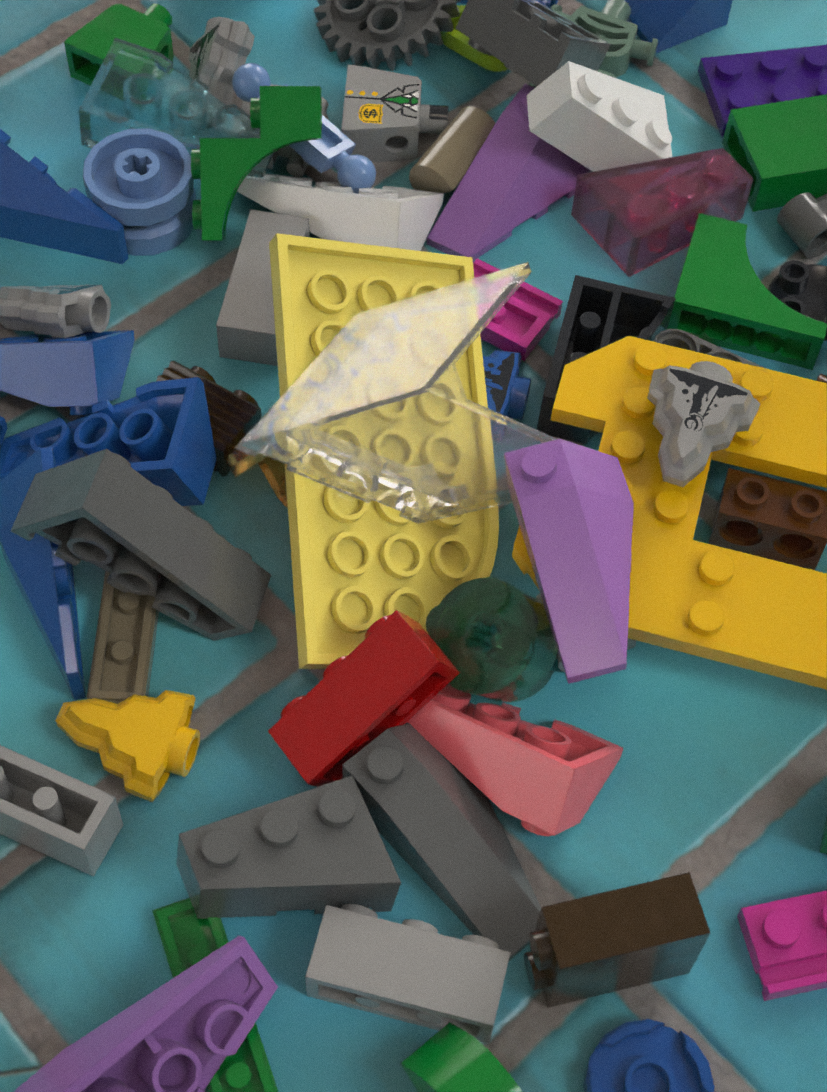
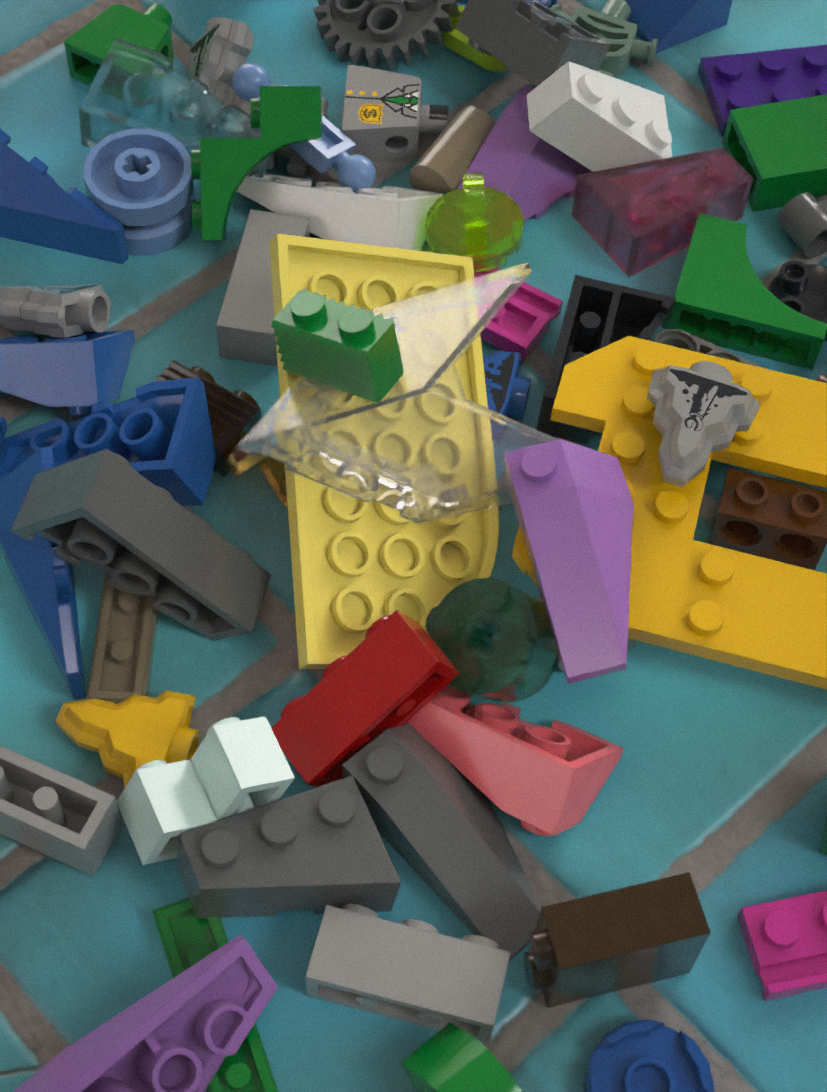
(229, 774): none -> light aqua brick
(338, 345): none -> green brick
(475, 224): none -> clear neon green tile

